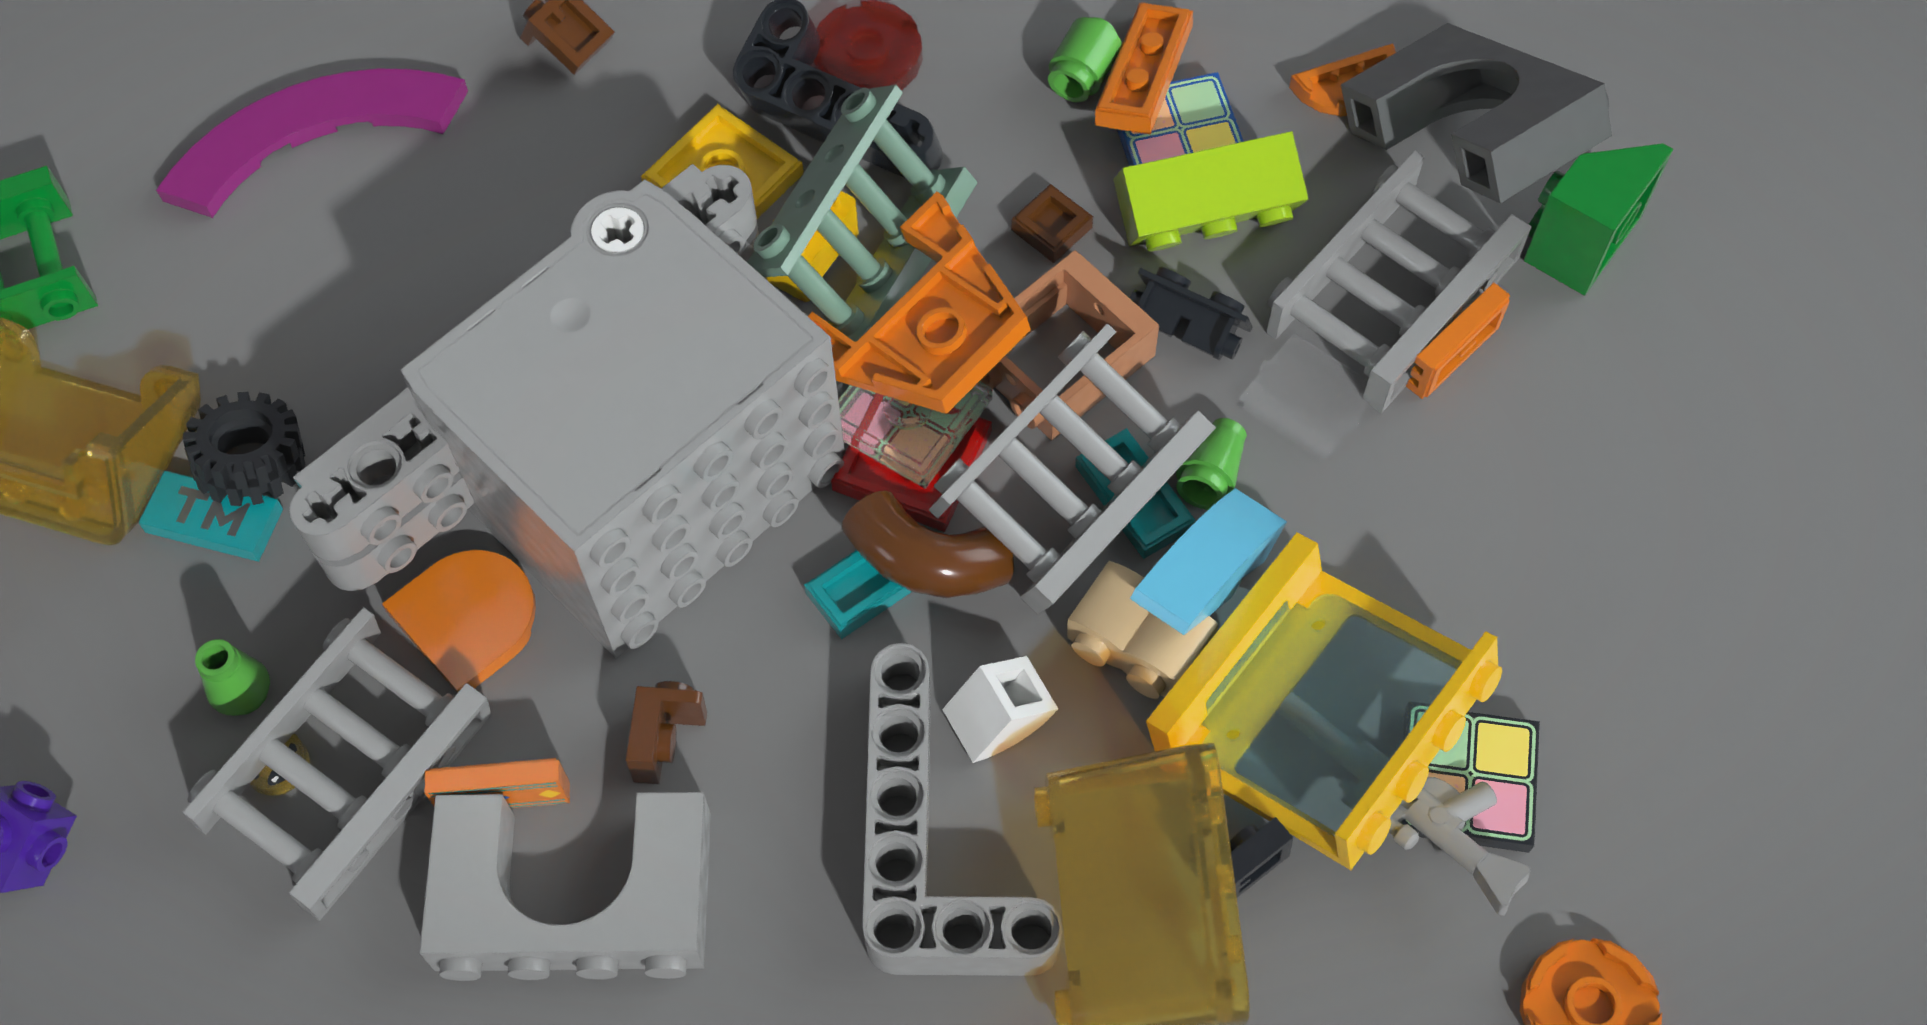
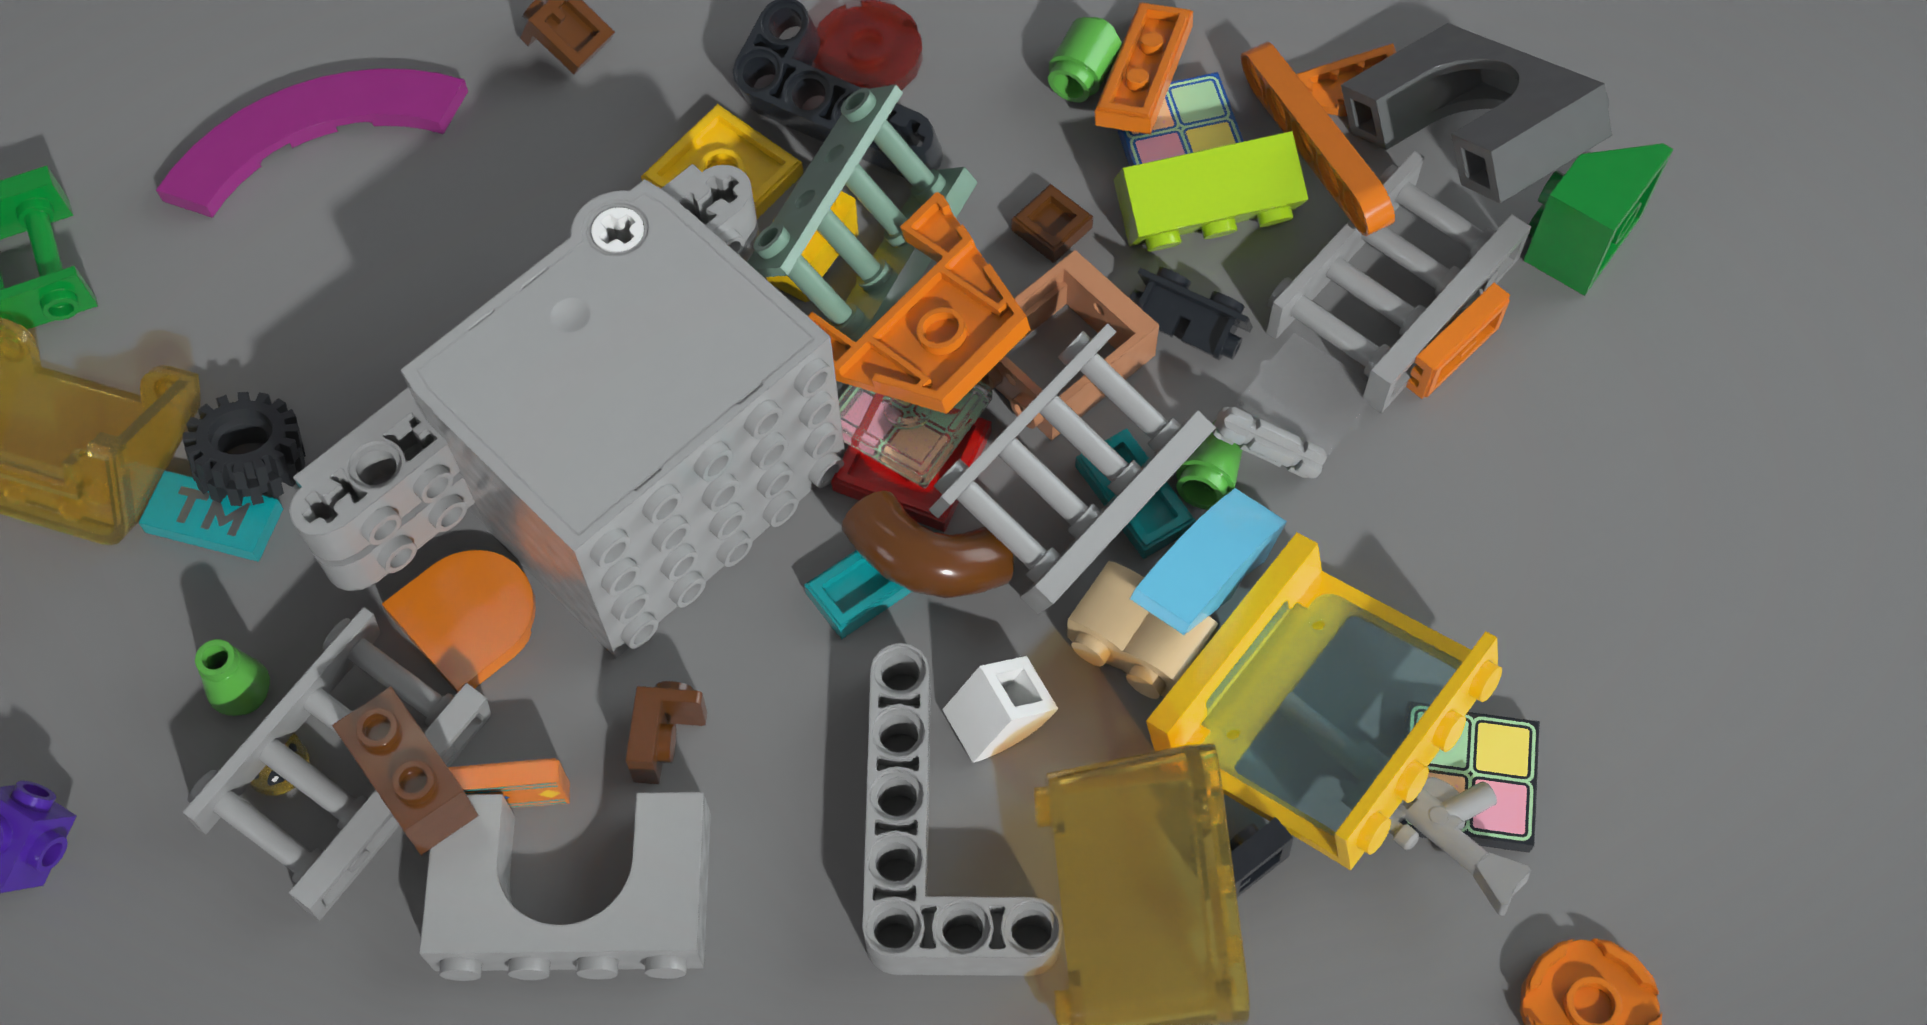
(405, 770): none -> reddish brown brick
(1269, 442): none -> light grey axle
(1318, 139): none -> orange beam

